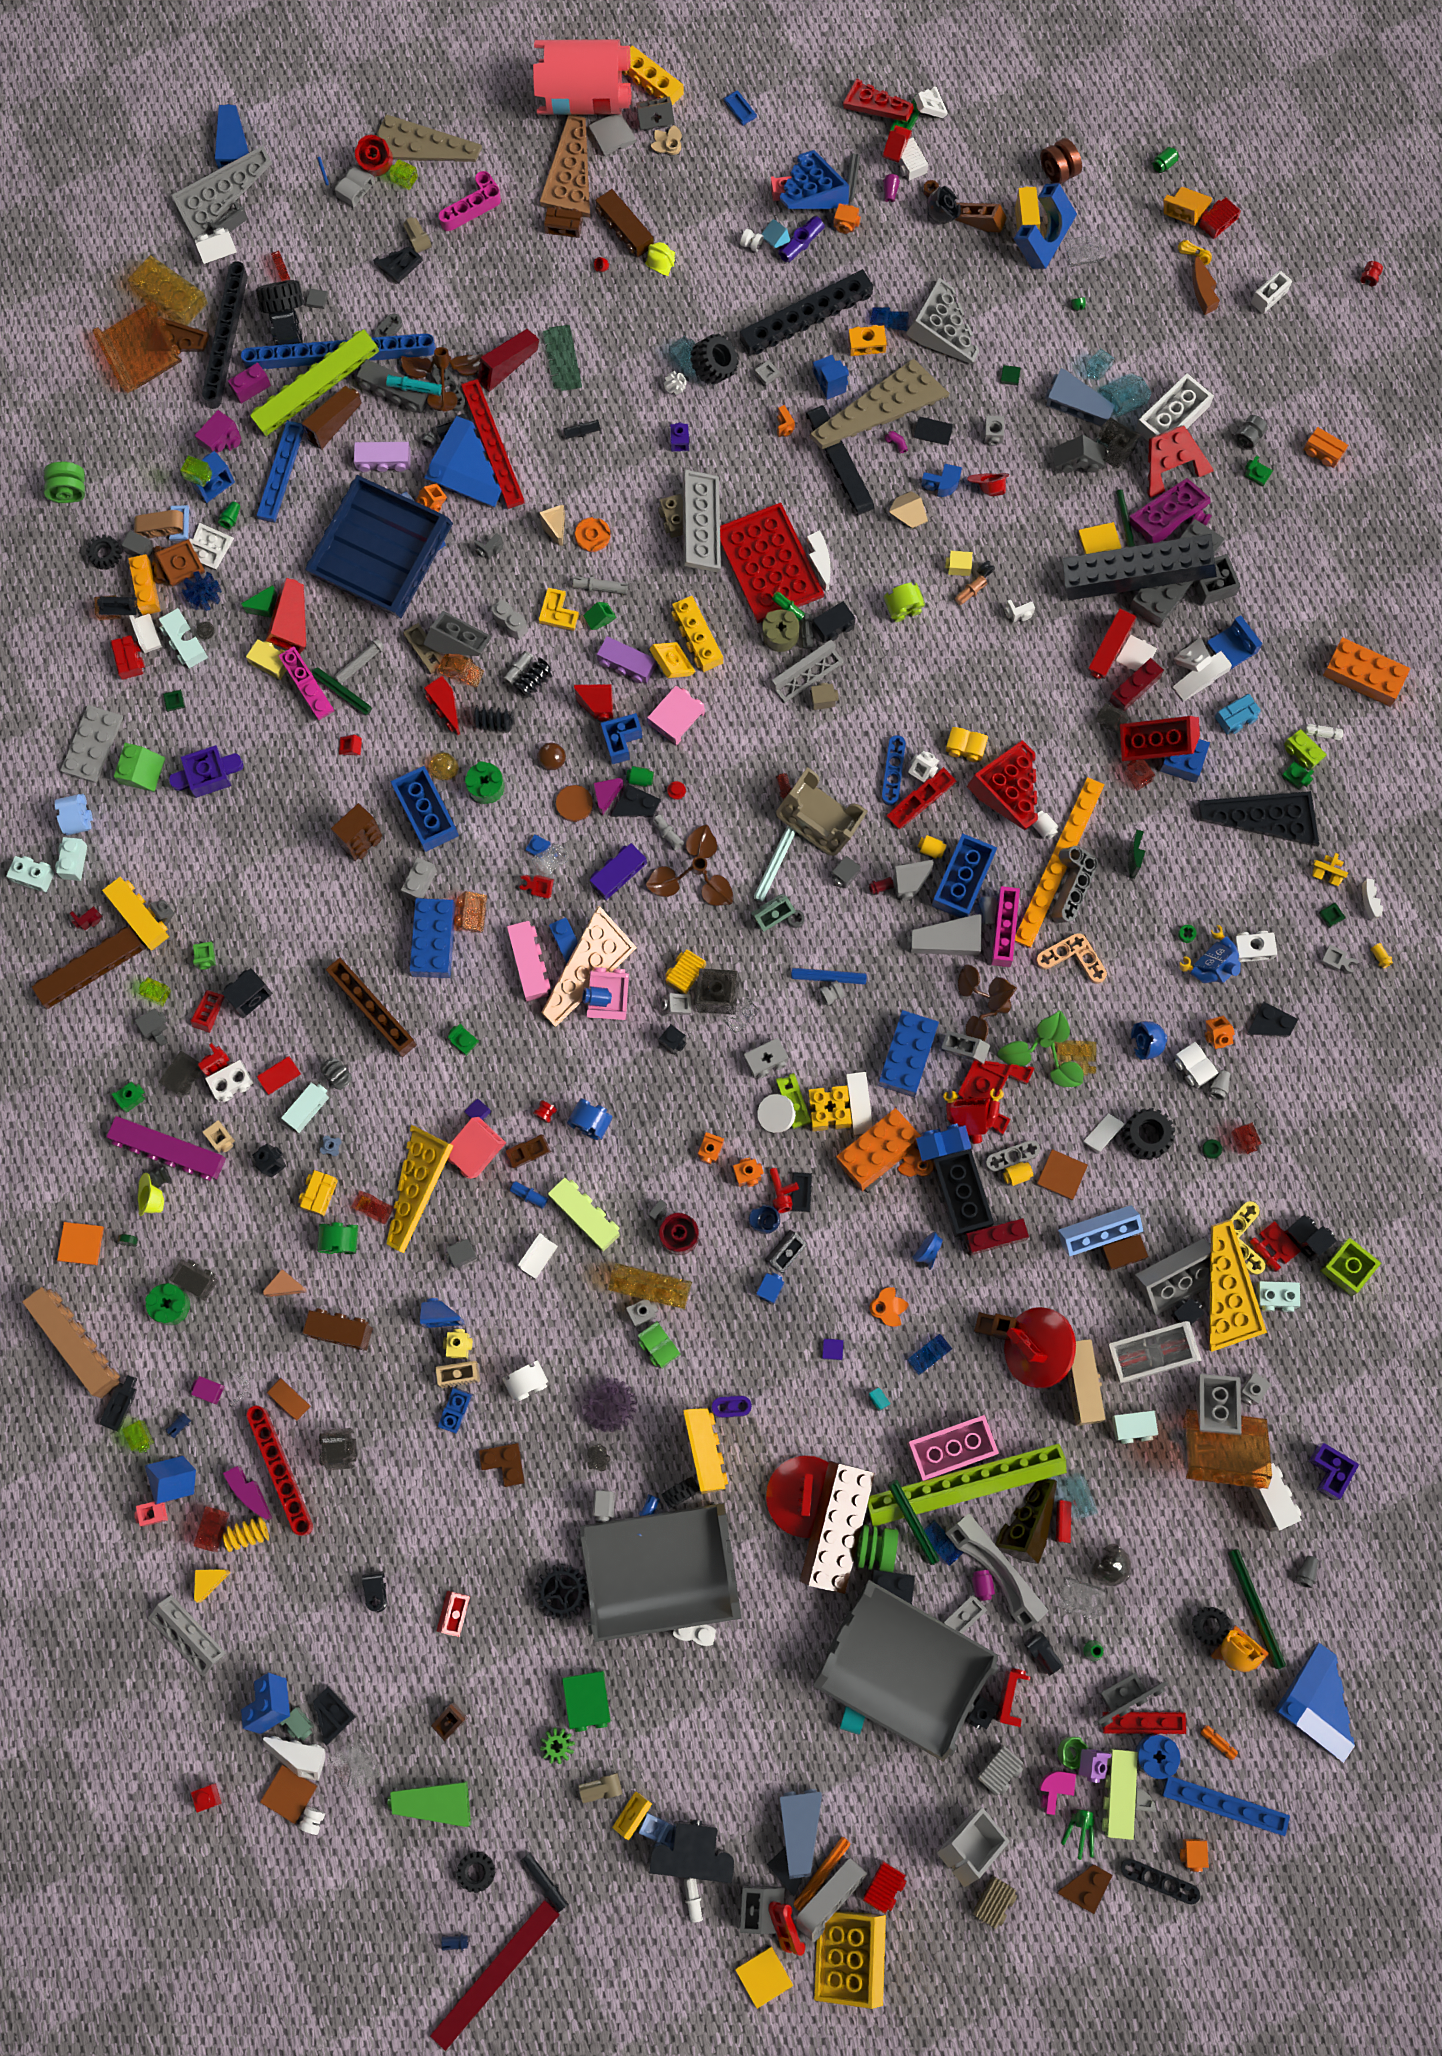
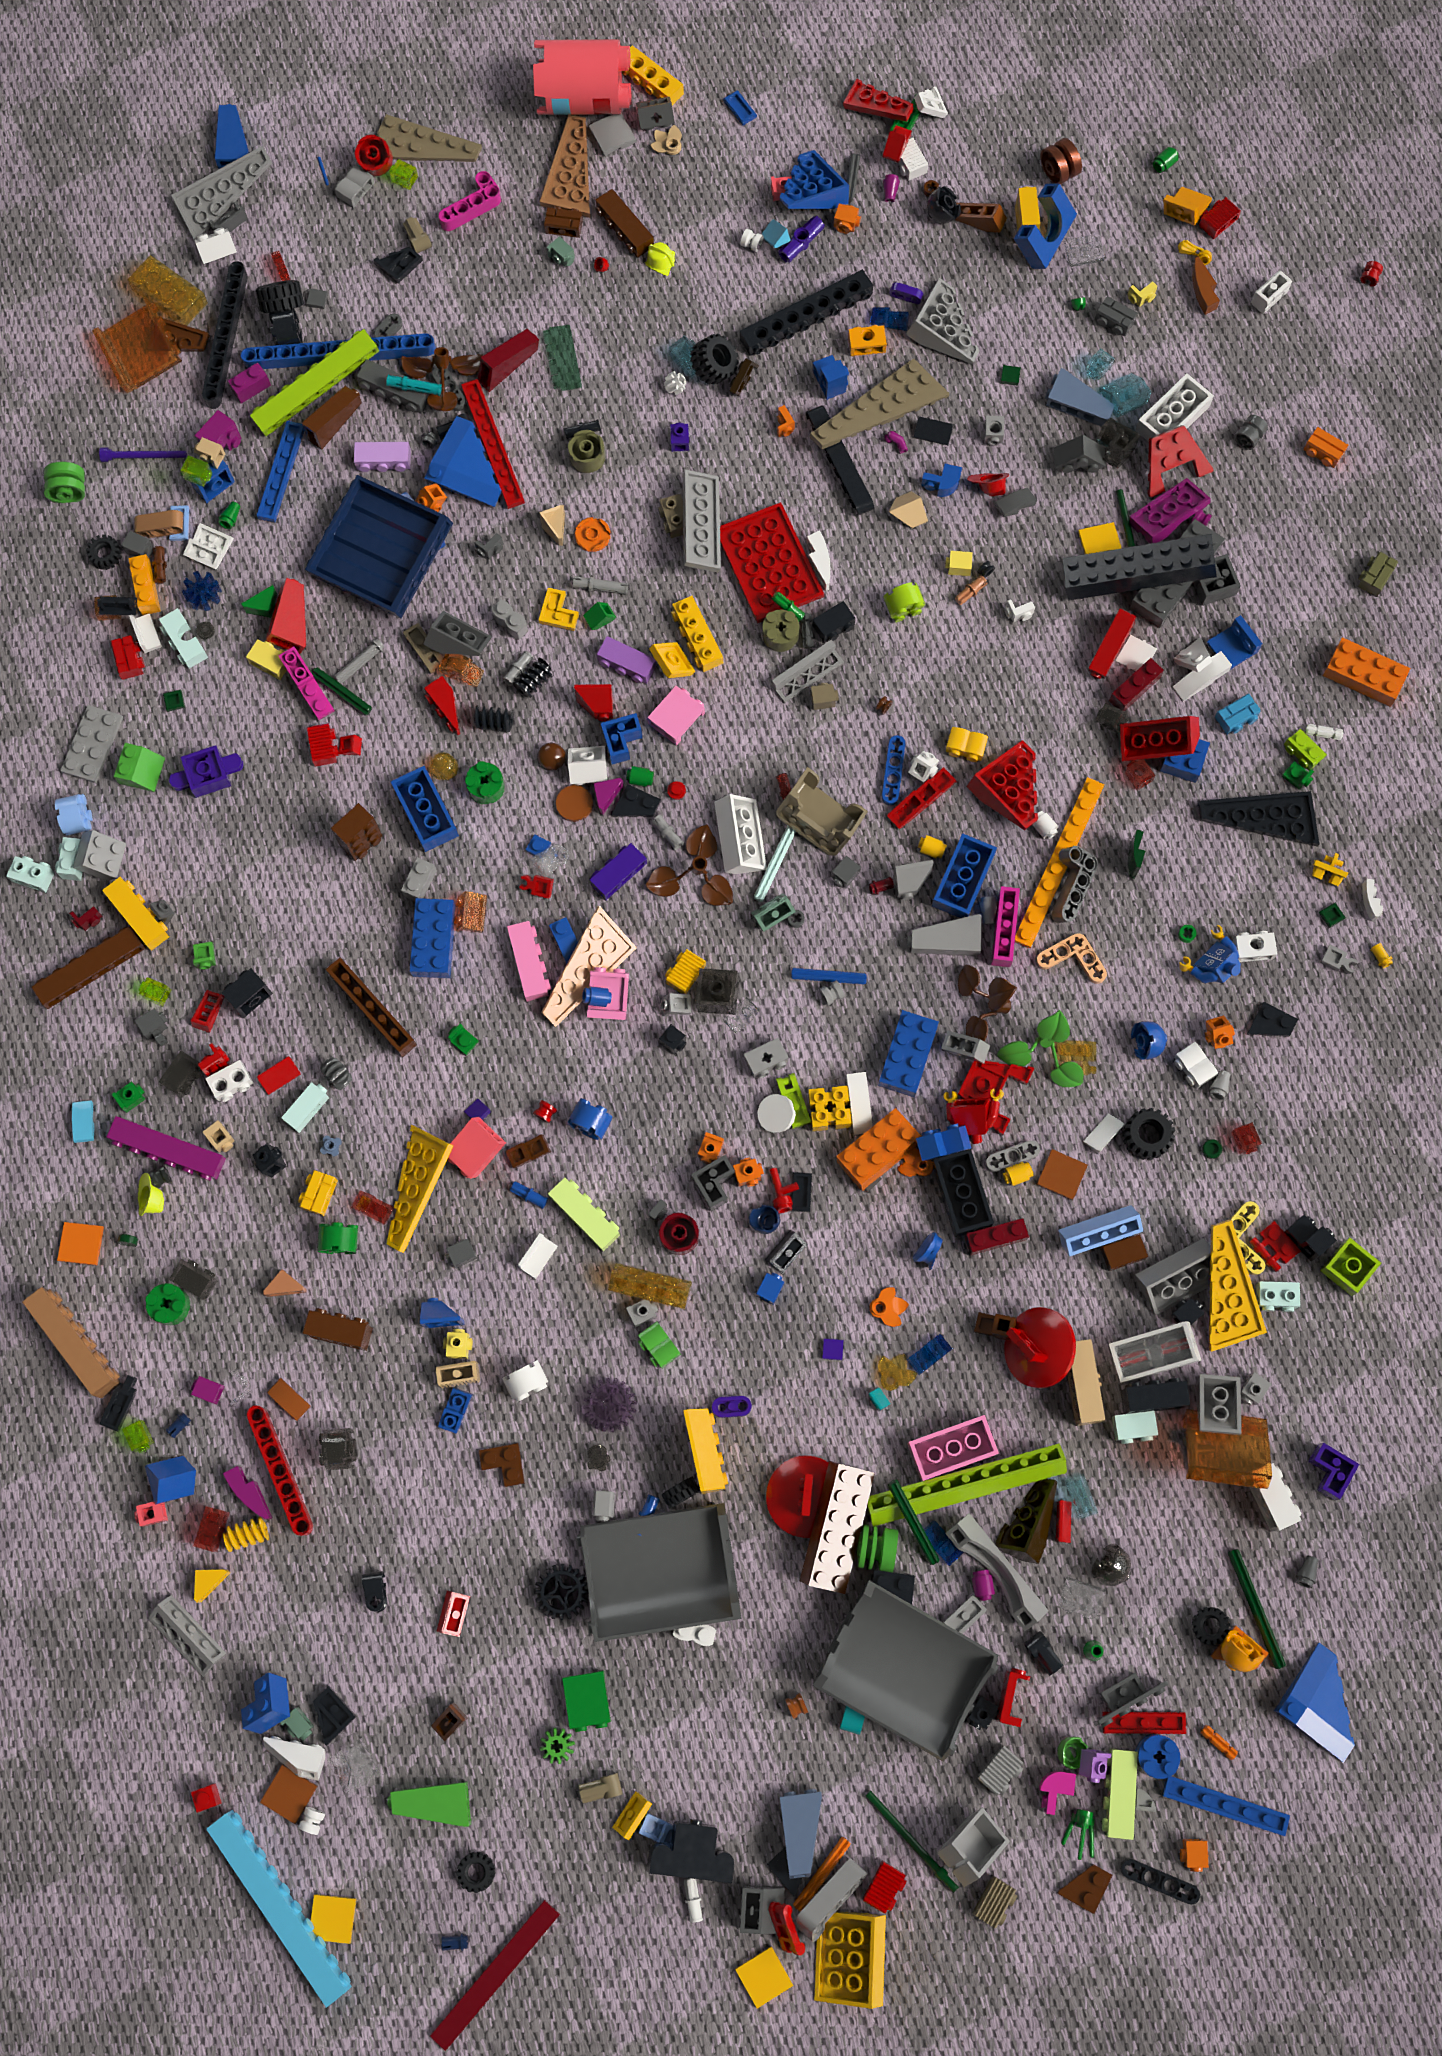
(82, 1121): none -> medium azure slope
(99, 855): none -> light grey brick
(107, 454): none -> dark purple piece
(179, 562): dark orange tile -> none
(210, 452): none -> tan brick
(279, 1908): none -> medium azure brick
(322, 744): none -> red brick
(333, 1918): none -> yellow tile
(549, 1889): black pin -> none
(561, 252): none -> sand green brick
(586, 451): none -> olive brick
(587, 765): none -> white slope
(709, 1180): none -> dark grey brick
(740, 381): none -> dark brown wing
(740, 834): none -> white slope
(767, 372): light grey plate -> none
(796, 1706): none -> dark orange wheel
(884, 705): none -> reddish brown bush
(897, 1370): none -> clear yellow plate
(906, 293): none -> dark purple beam
(940, 1873): none -> dark green bar
(1015, 501): none -> dark grey slope
(1115, 316): none -> dark grey brick
(1140, 297): none -> light yellow bracket
(1155, 1396): none -> black brick
(1257, 472): green bracket -> none
(1378, 573): none -> olive brick

